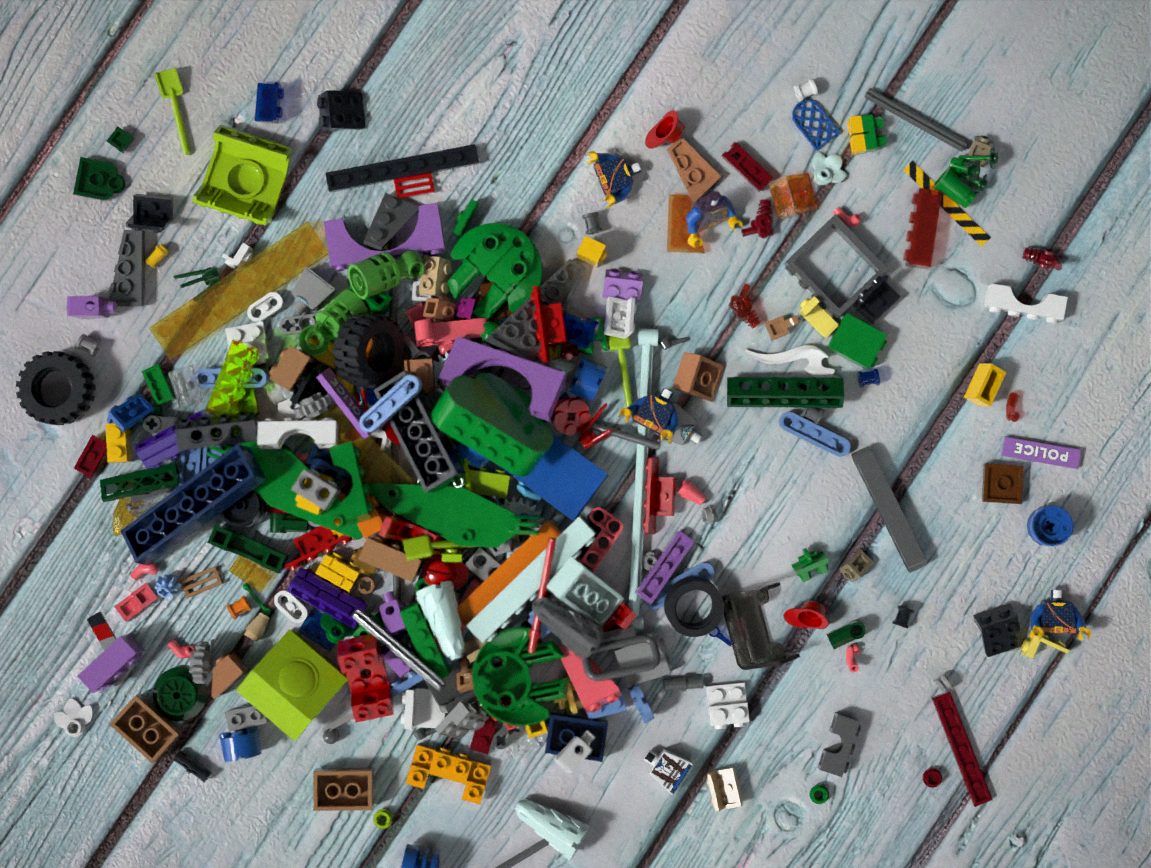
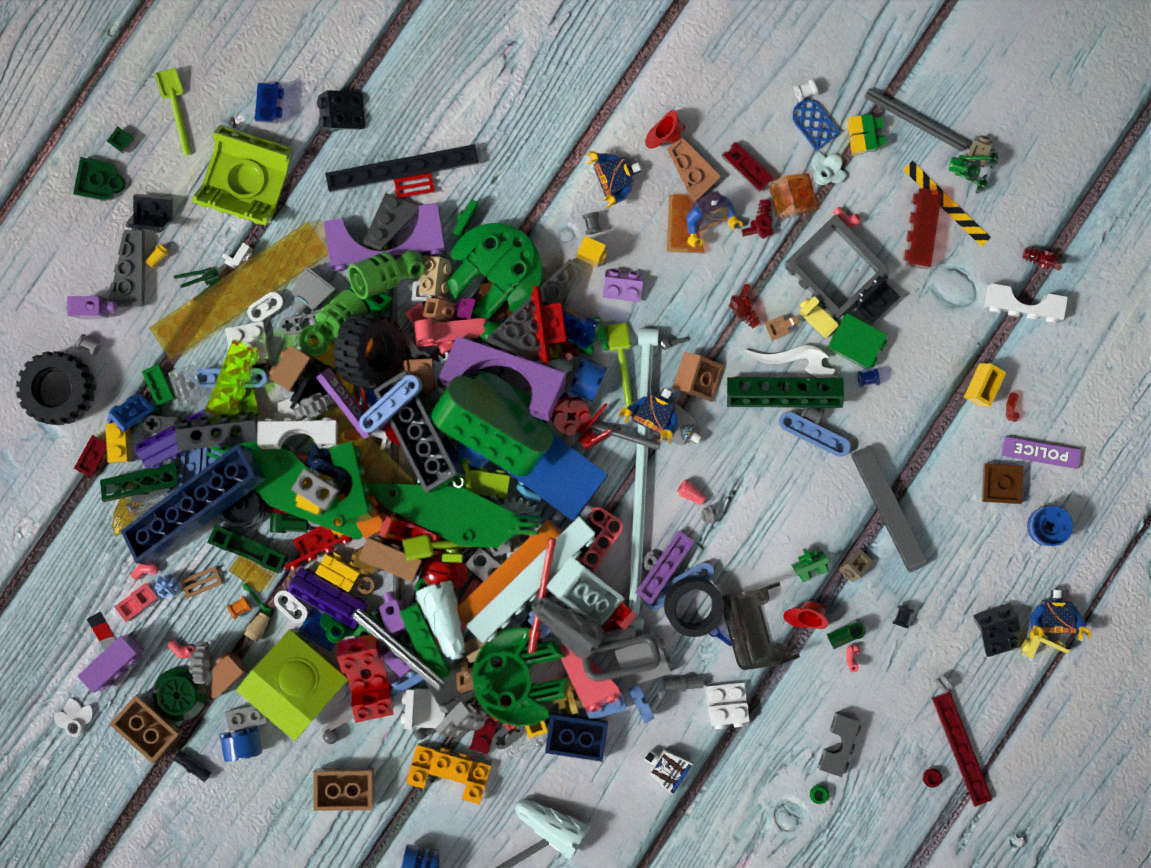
(376, 819): lime plate -> none
(568, 759): white torso -> none
(620, 317): white bracket -> none
(660, 495): red bracket -> none
(724, 788): tan bracket -> none
(954, 188): green plant -> none

